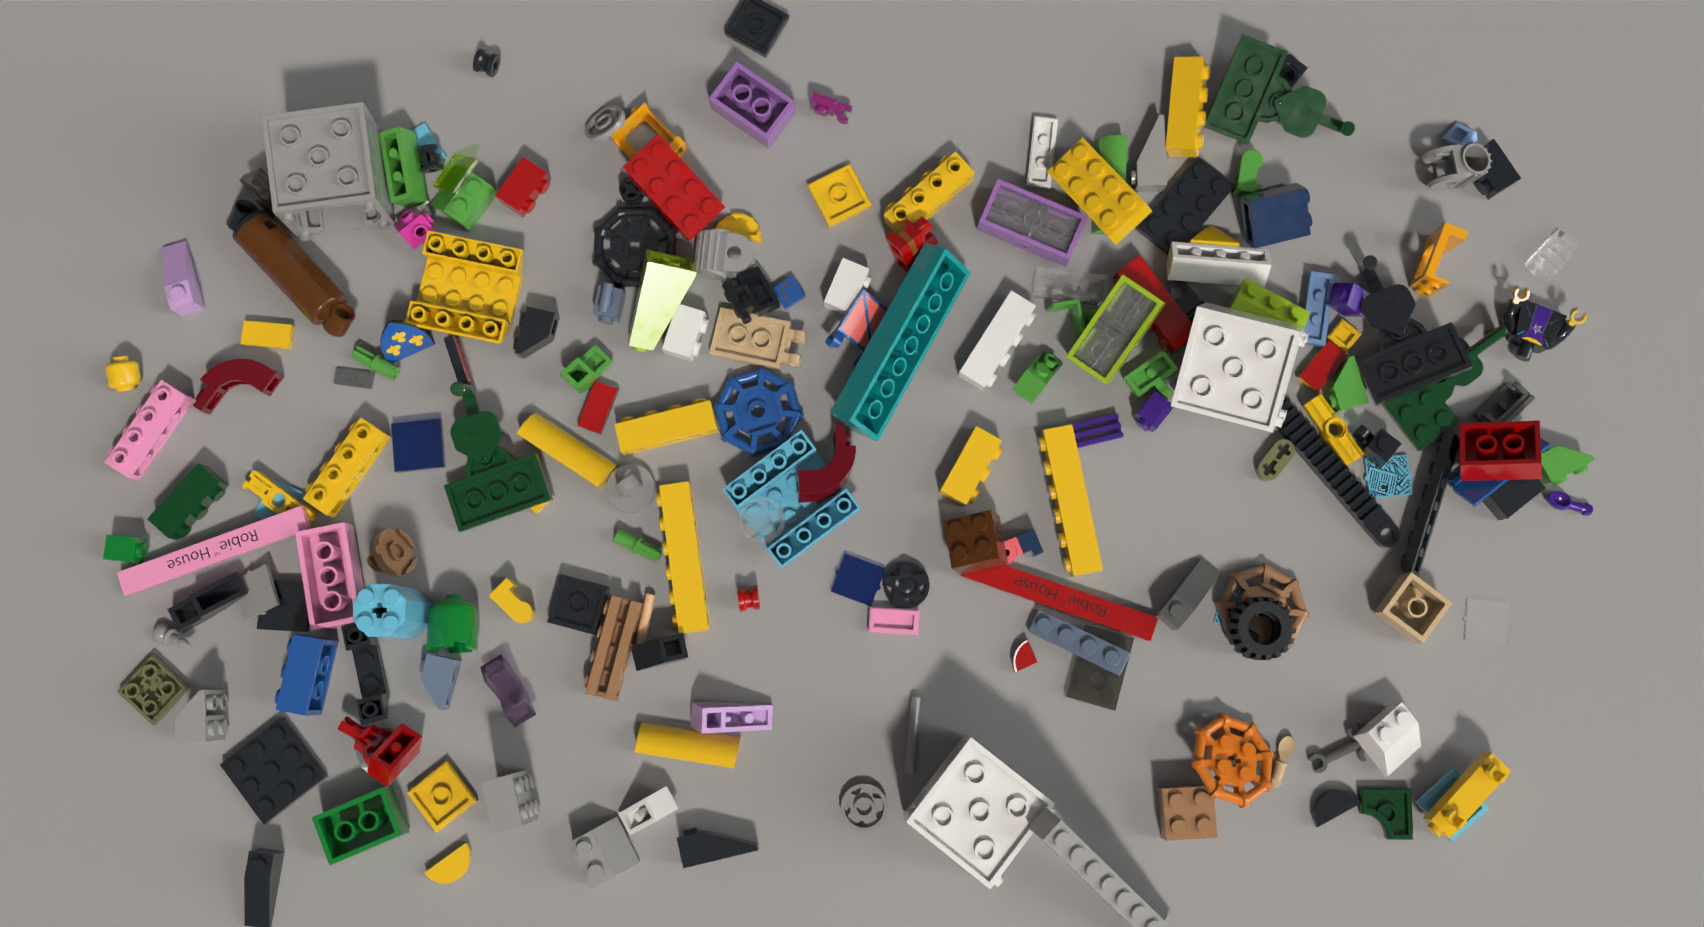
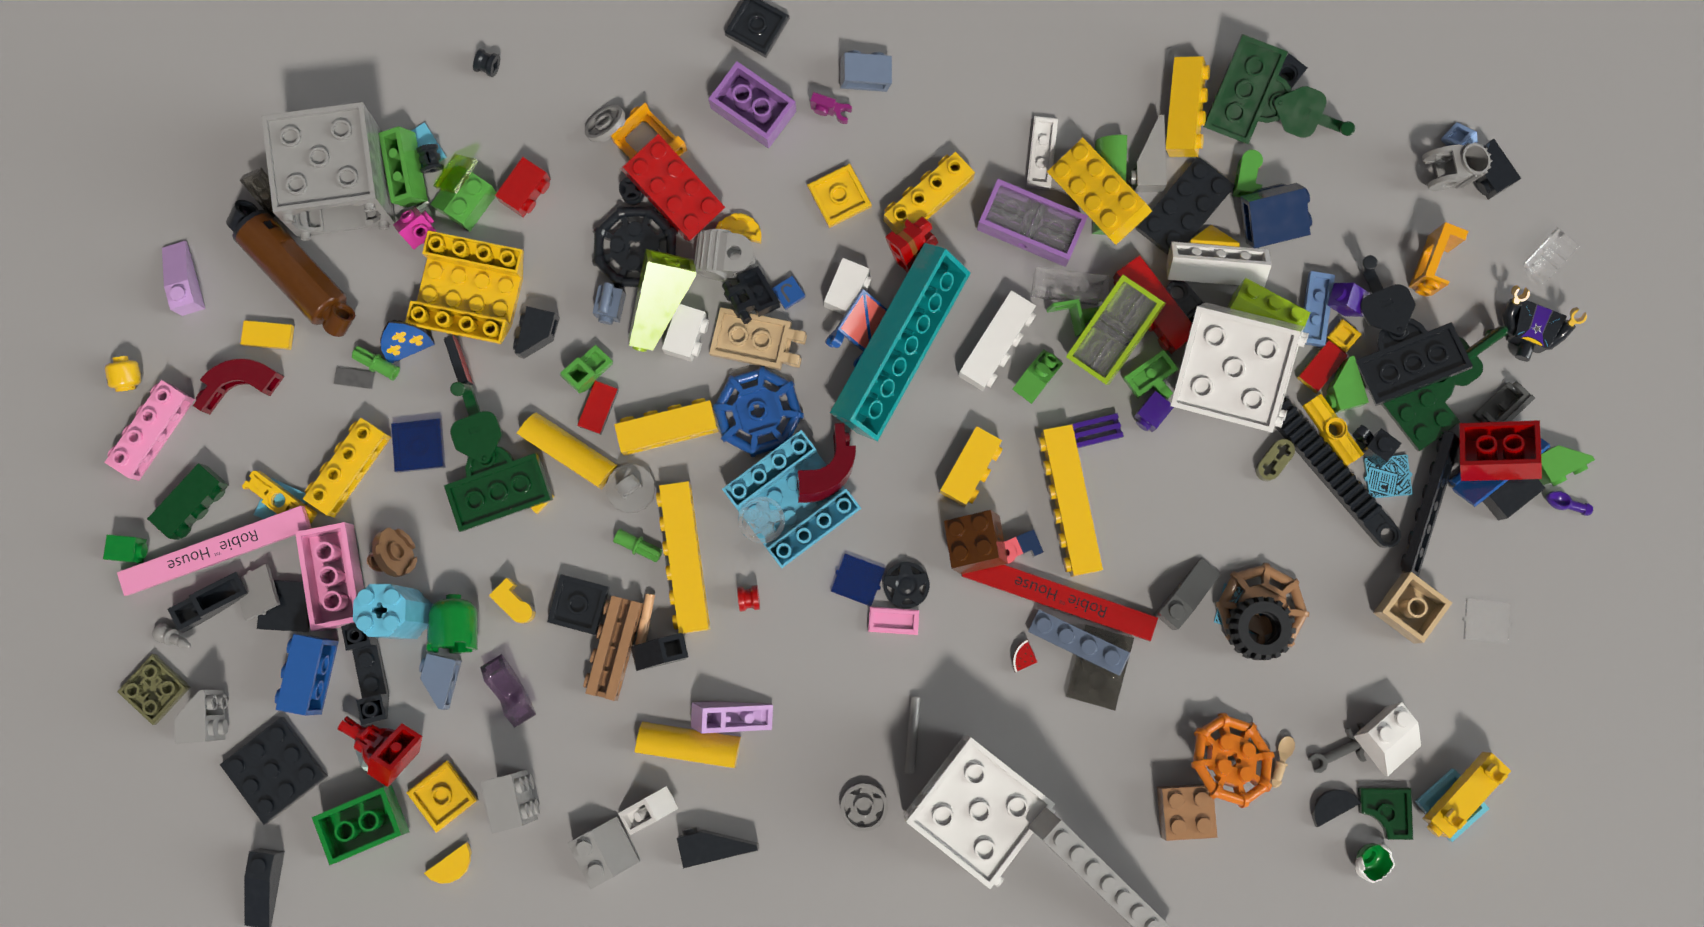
(866, 71): none -> sand blue brick
(1374, 862): none -> green hair

